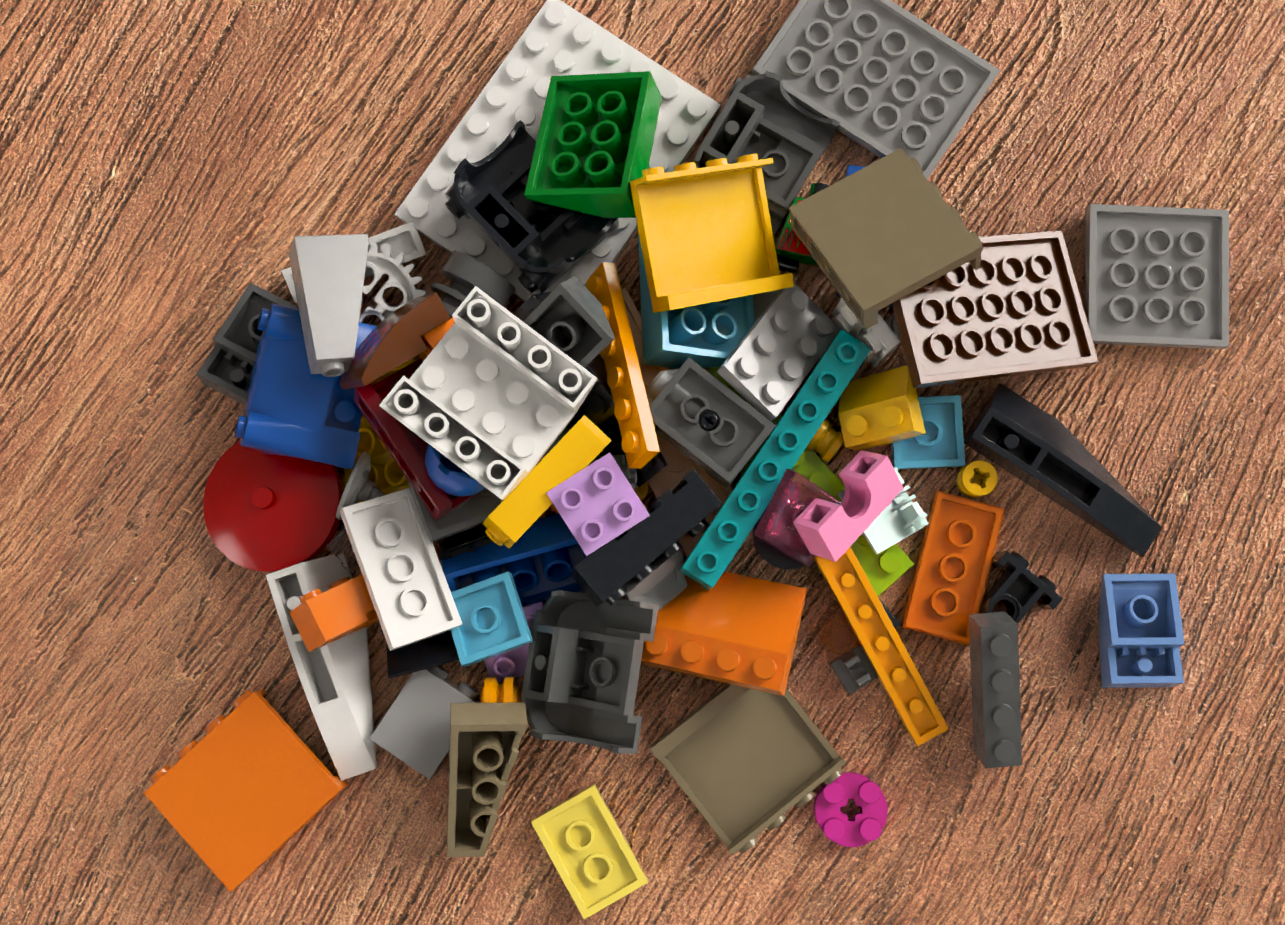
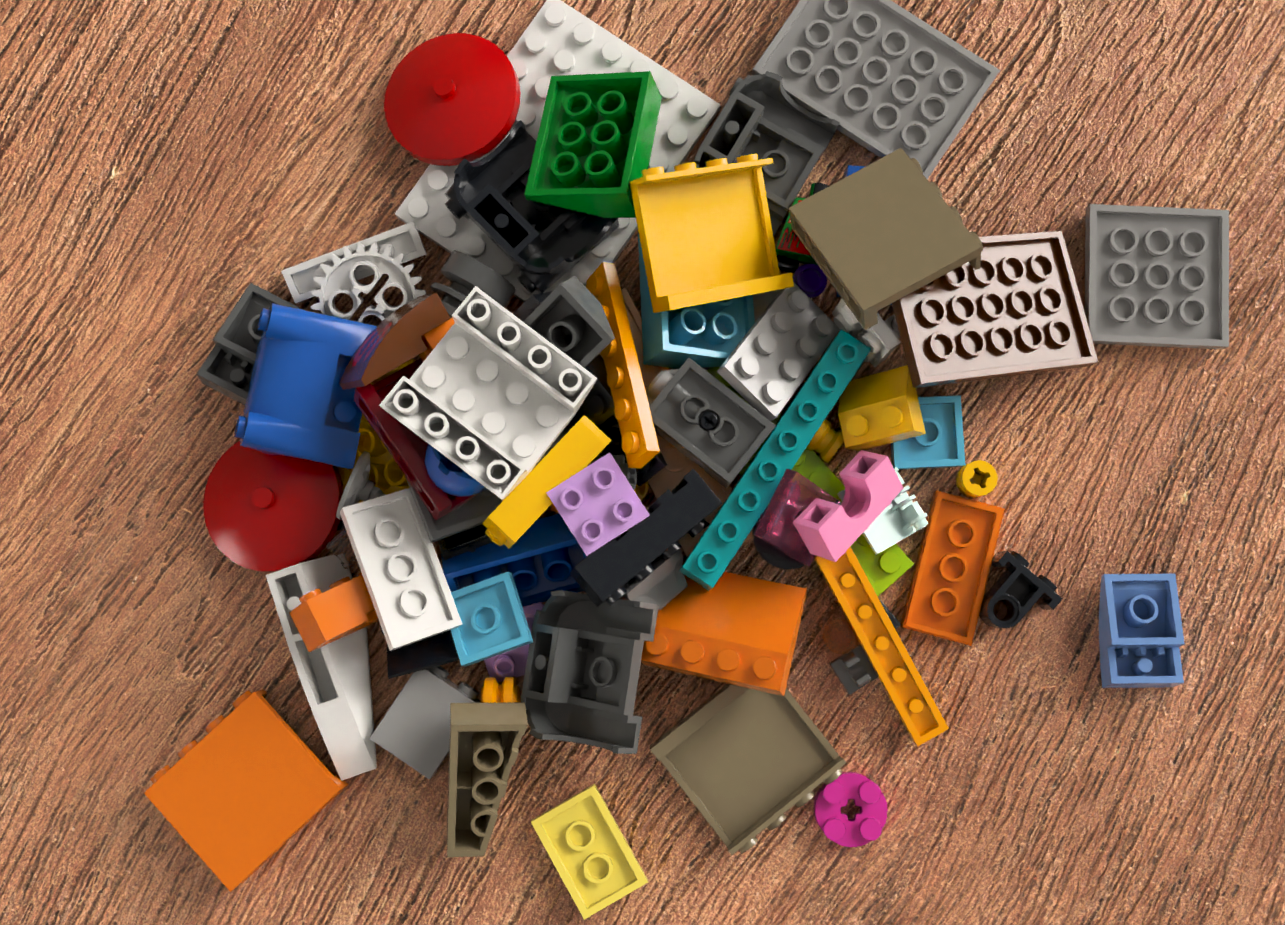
(329, 291): slope -> none
(452, 99): none -> red dish
(810, 280): none -> dark purple plate
(995, 689): dark grey brick -> none
(1058, 466): black wedge -> none

